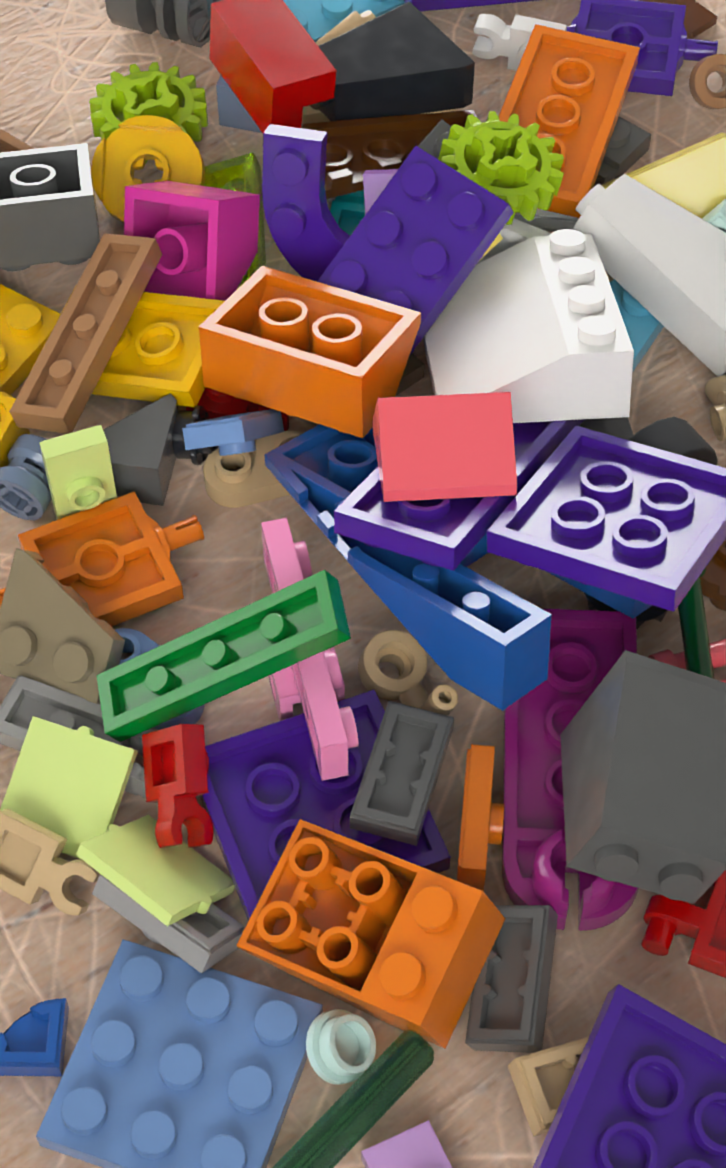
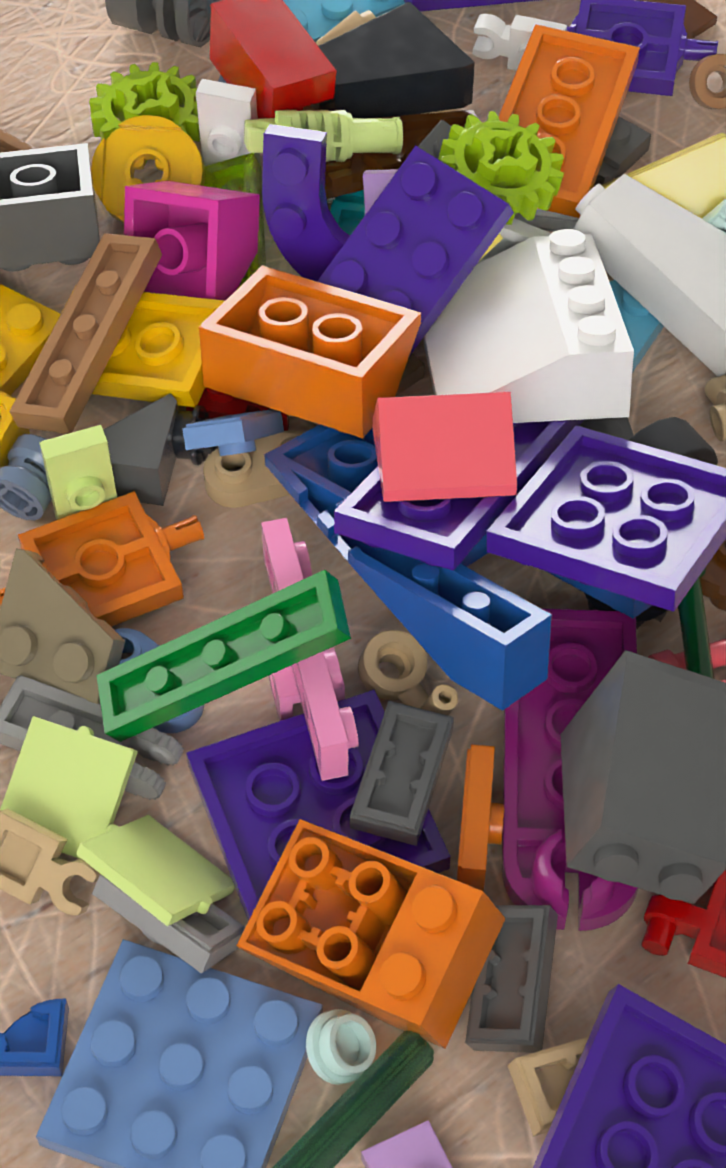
(174, 776): red plate -> none
(222, 118): none -> white plate
(344, 133): none -> yellowish green hinge

